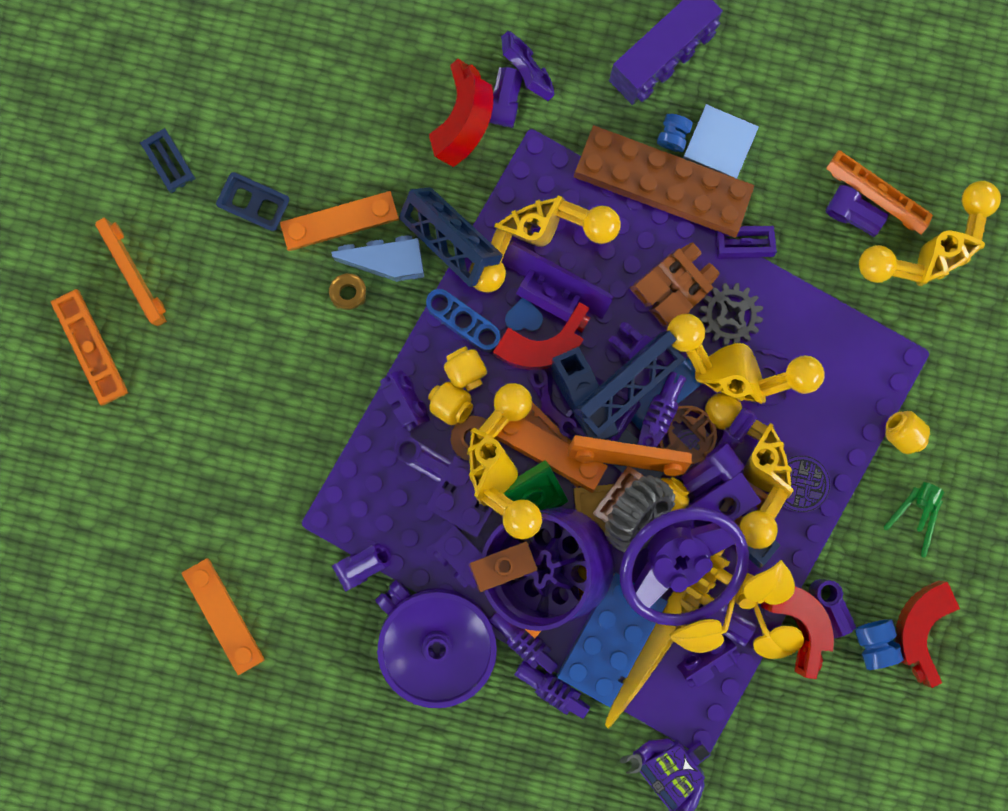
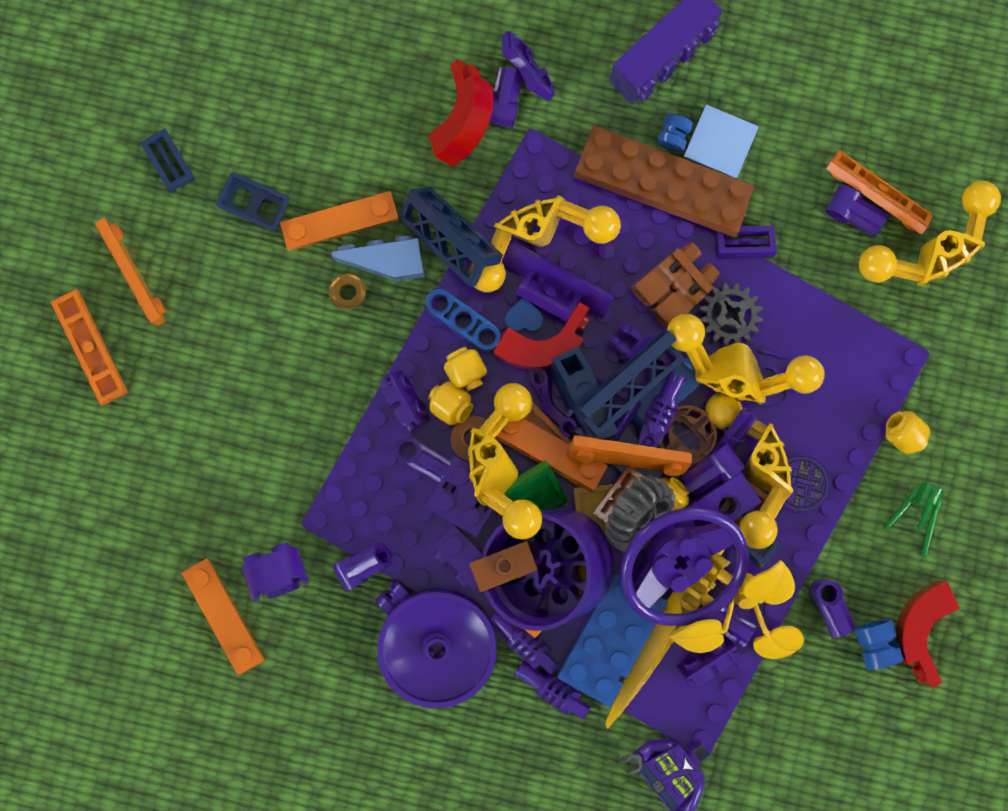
(274, 572): none -> dark purple brick
(815, 627): arch -> none

